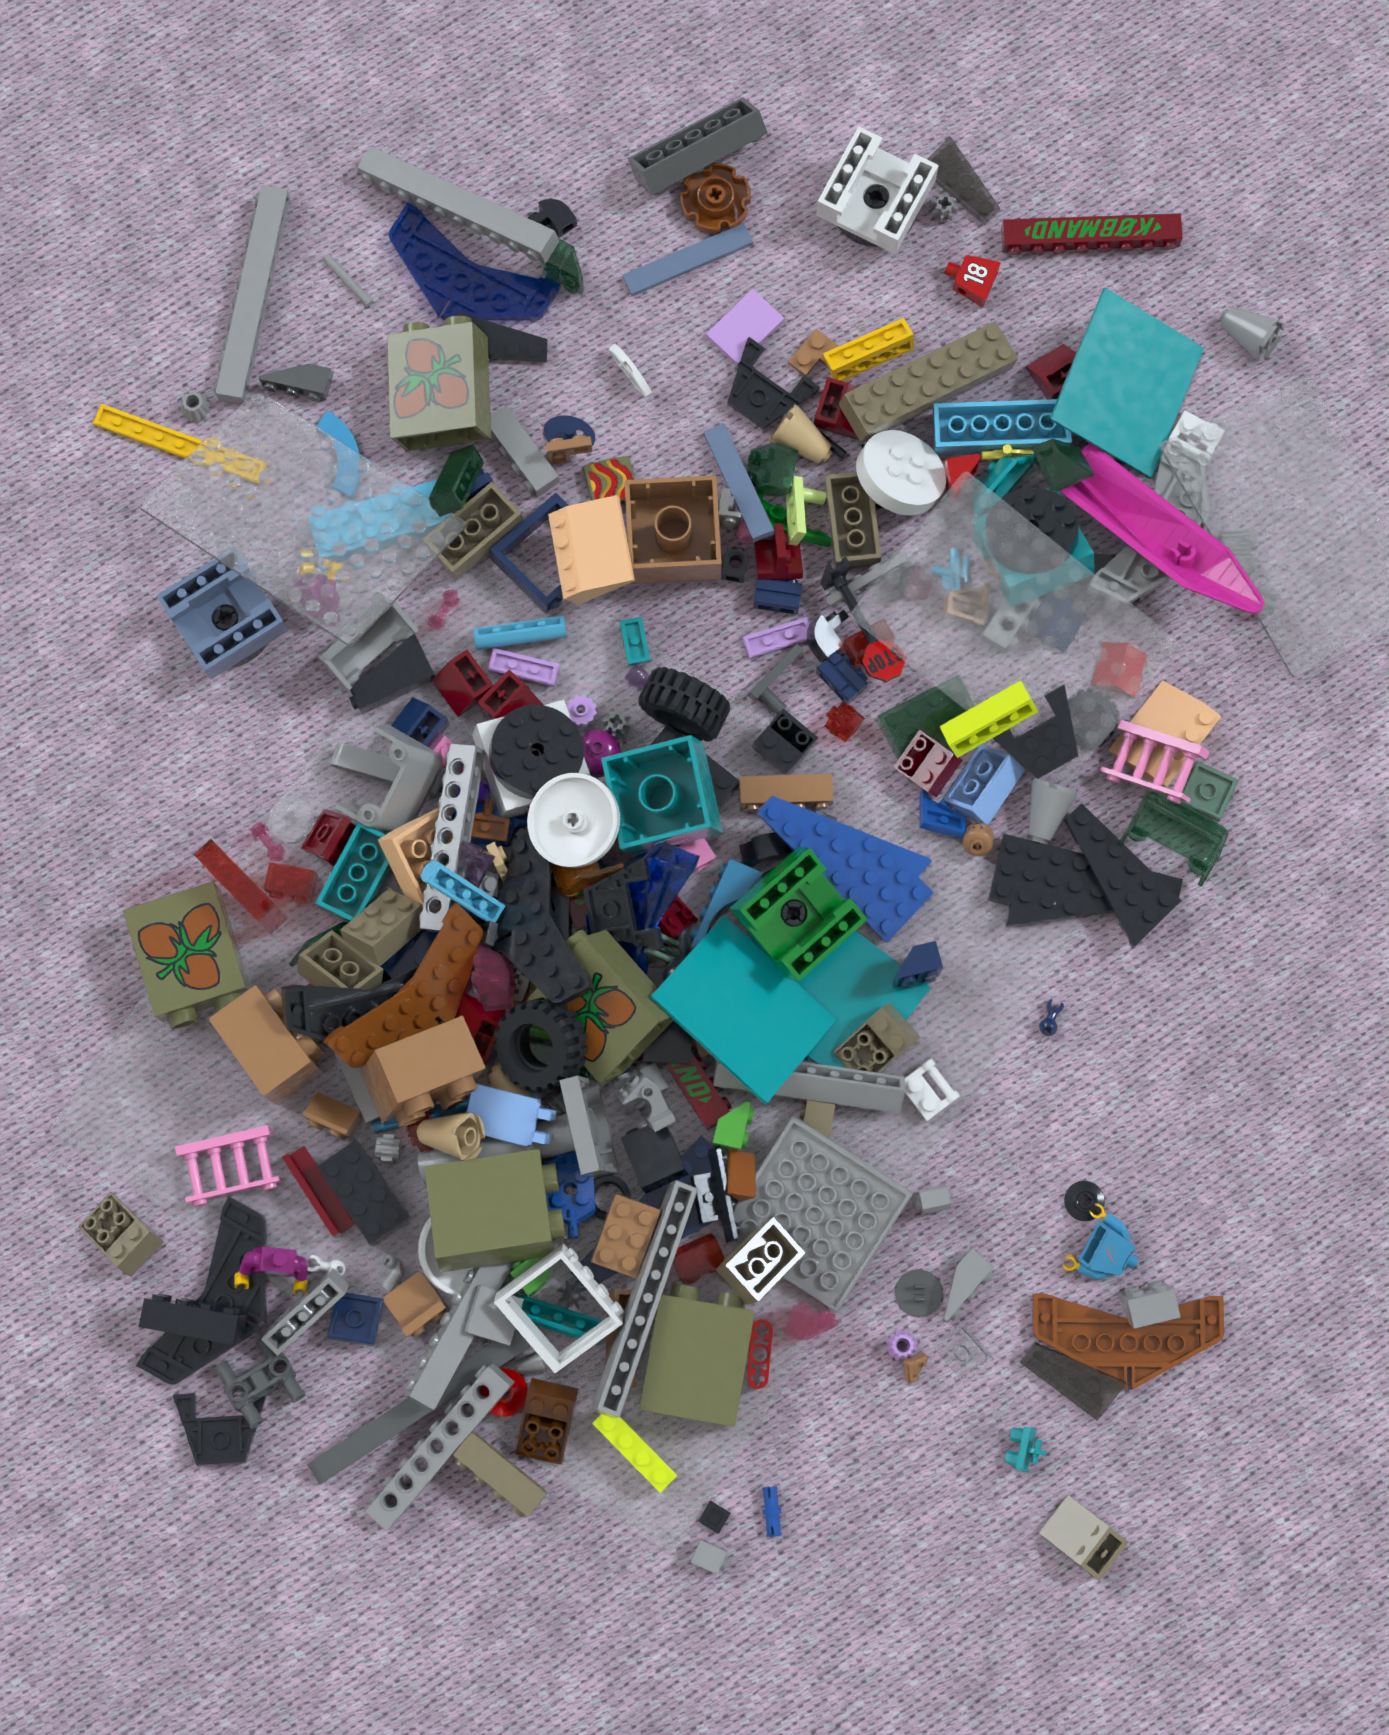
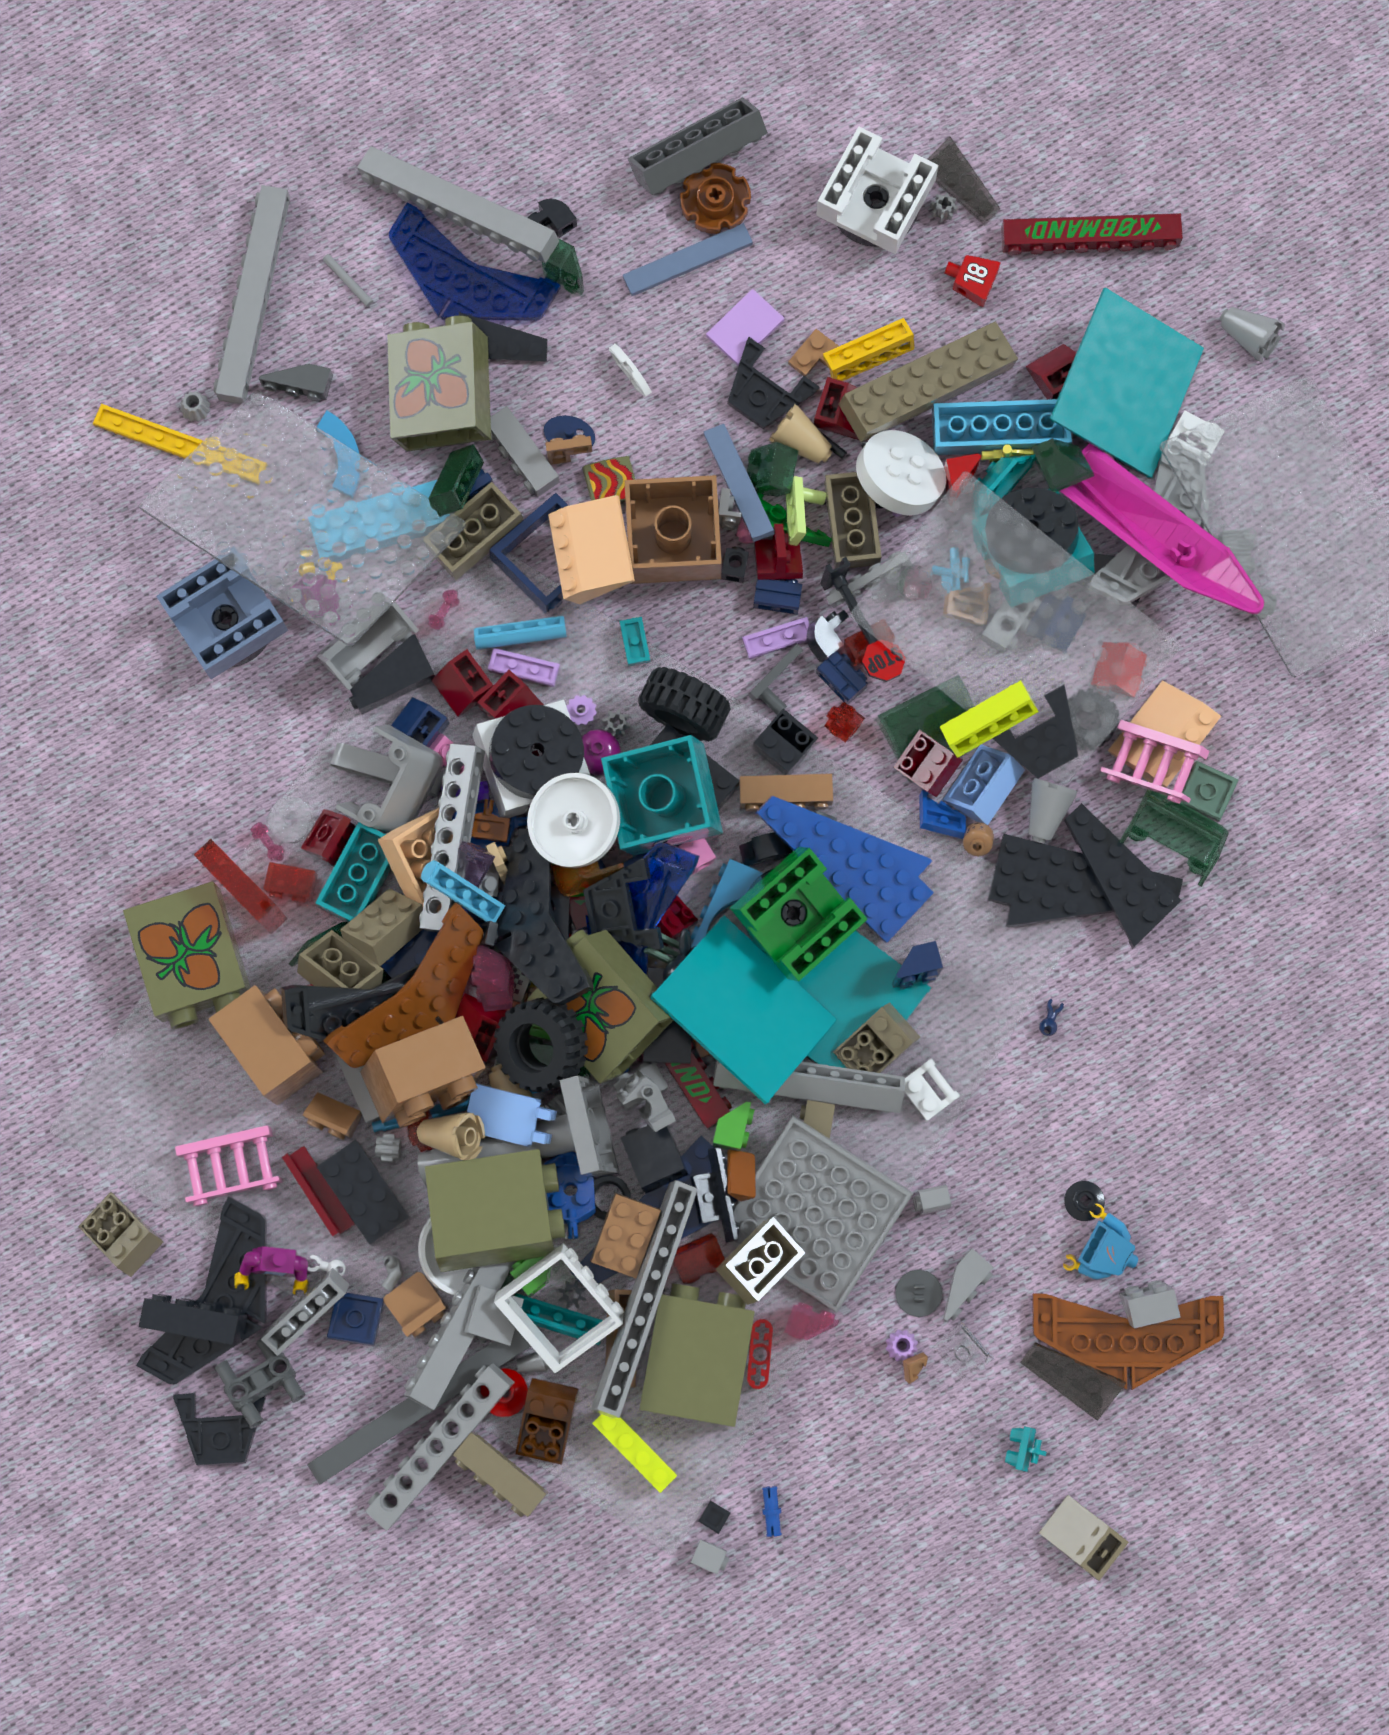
(637, 676): clear purple cone -> none

